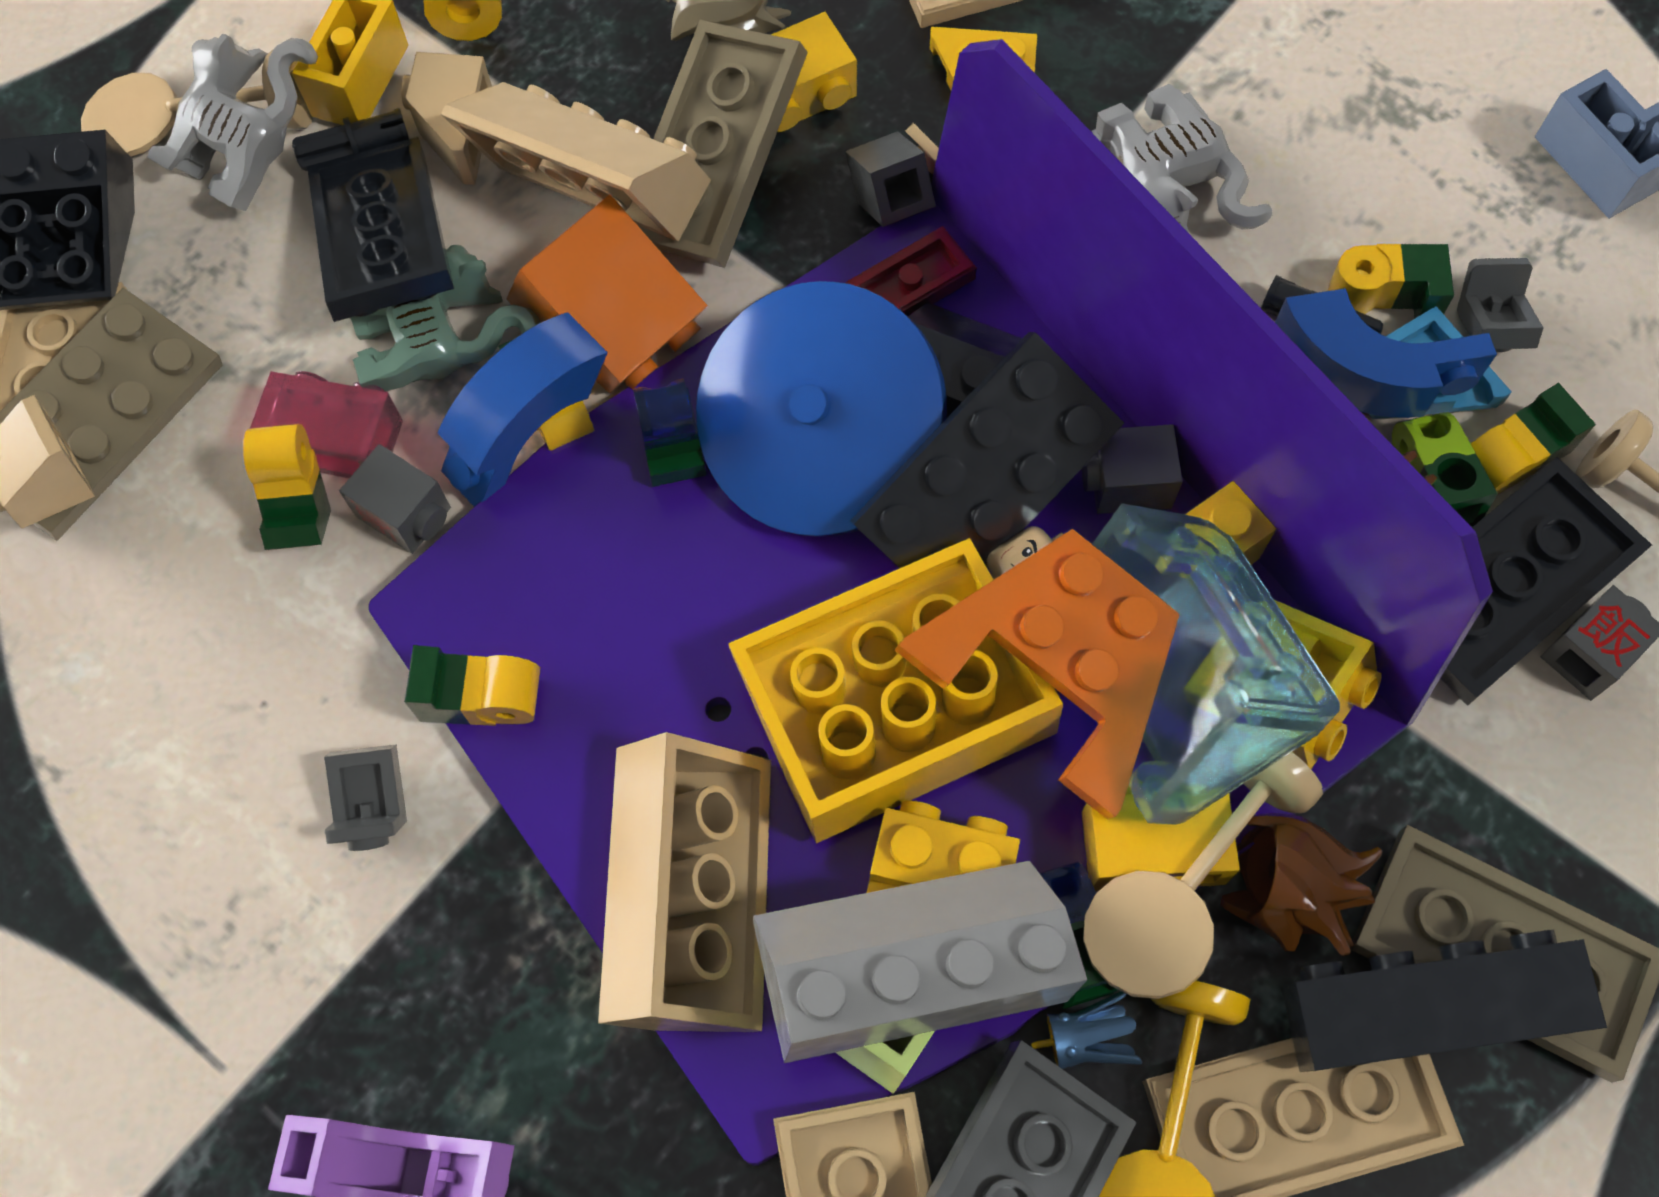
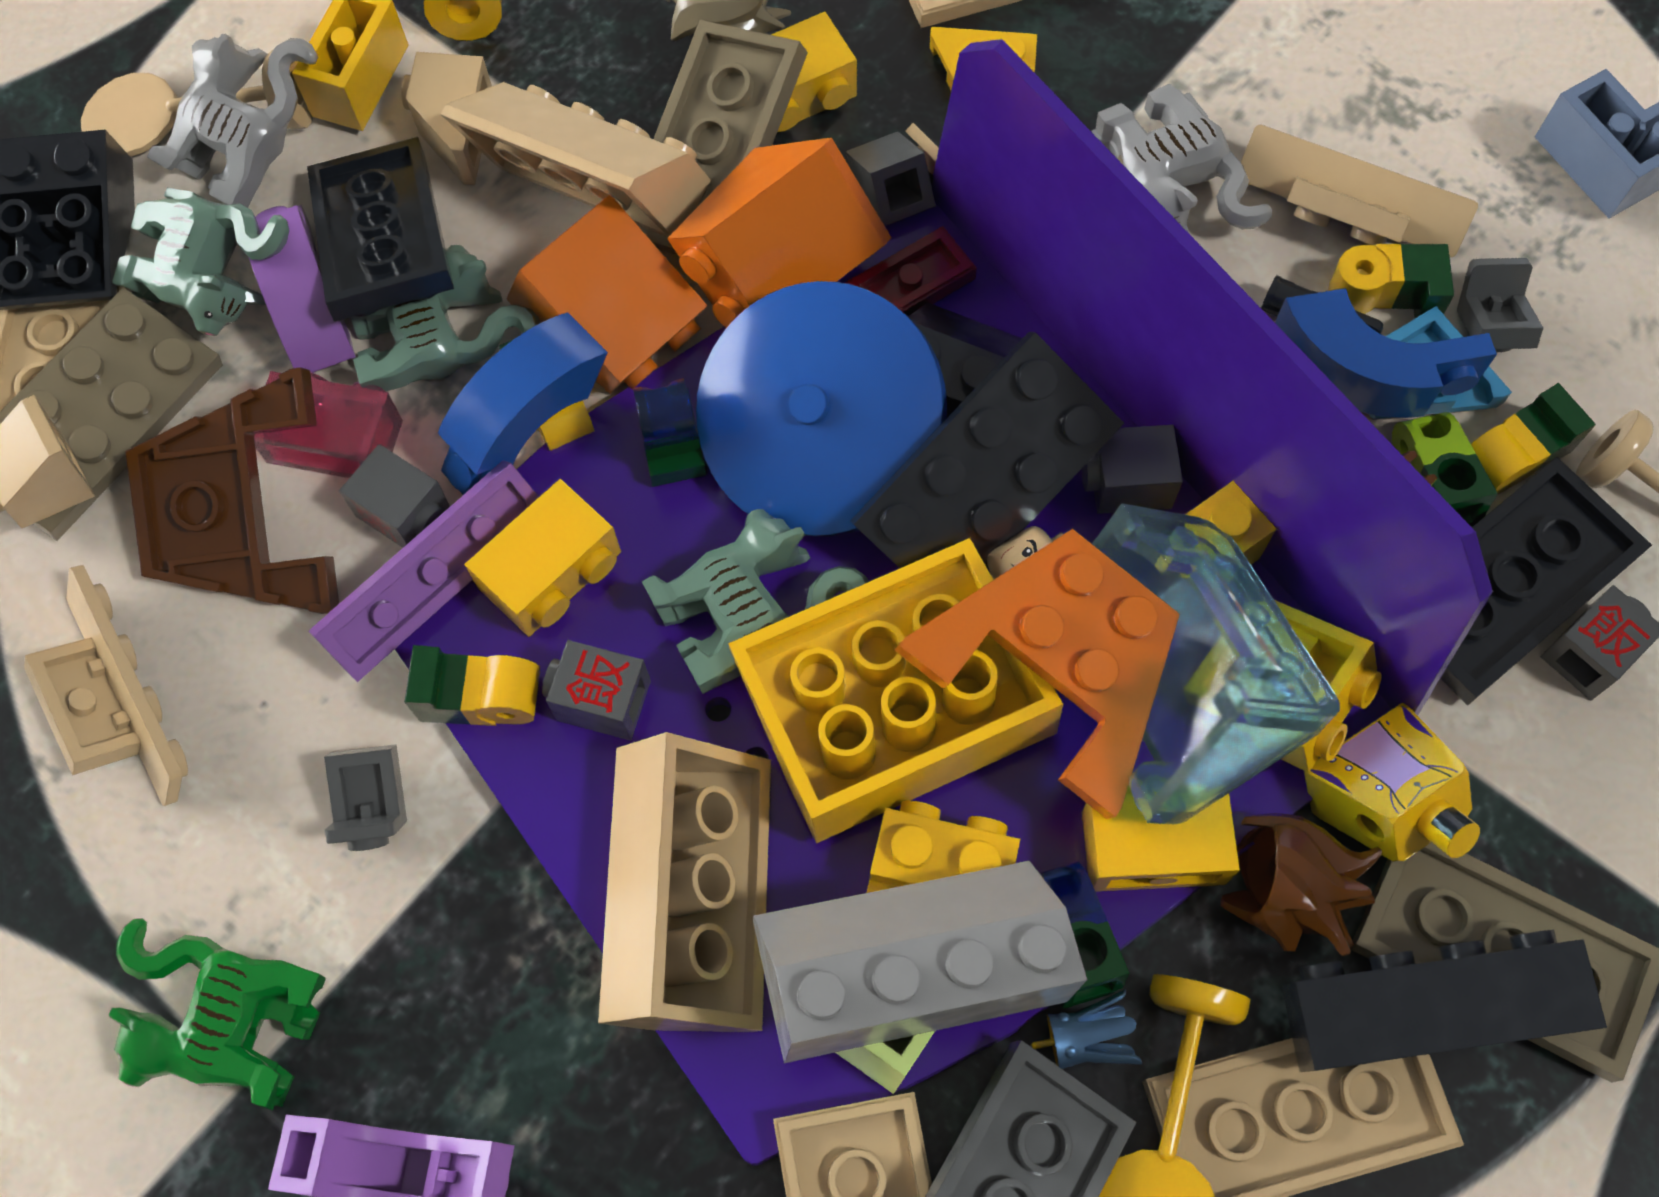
(97, 699): none -> tan bracket
(192, 254): none -> sand green animal
(203, 501): none -> reddish brown wing
(222, 1019): none -> green animal
(286, 486): leg -> none
(296, 297): none -> medium lavender arch
(349, 138): black axle -> none
(421, 574): none -> medium lavender plate
(545, 558): none -> yellow brick
(597, 689): none -> dark grey brick
(731, 592): none -> sand green animal
(778, 223): none -> orange slope
(1154, 930): tan piece -> none
(1355, 192): none -> tan bracket
(1396, 789): none -> yellow torso

